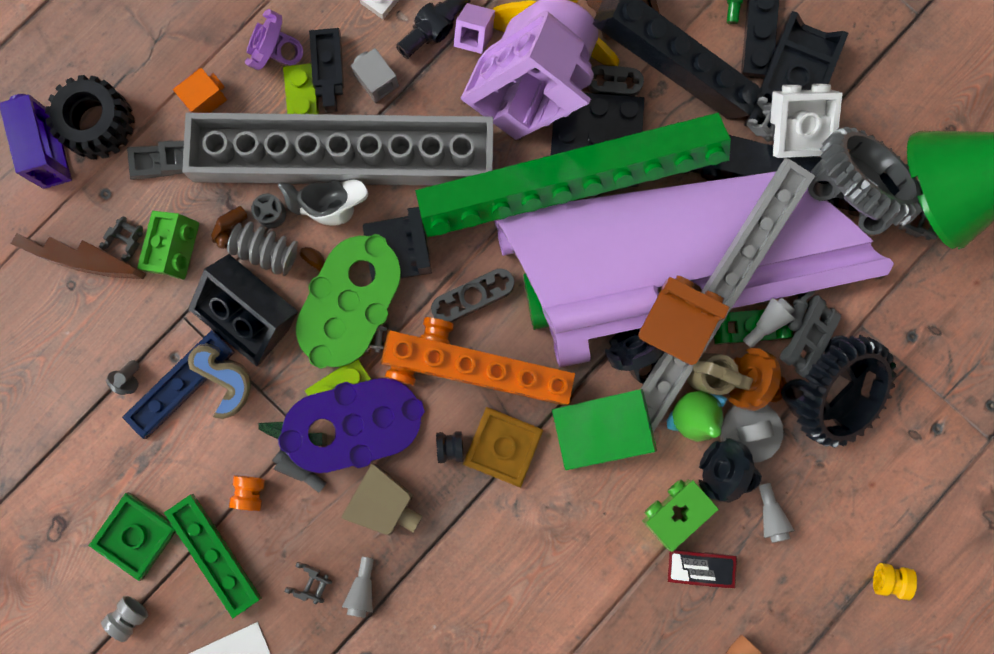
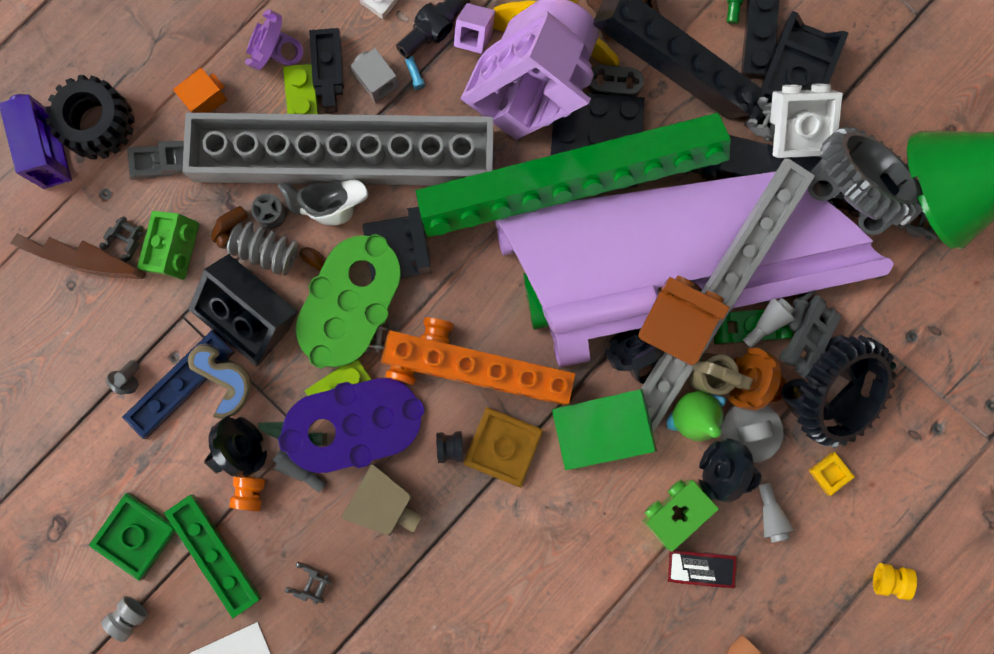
(235, 447): none -> black tile
(360, 594): light grey cone -> none
(418, 82): none -> medium azure piece
(496, 294): dark grey beam -> none
(831, 473): none -> yellow tile

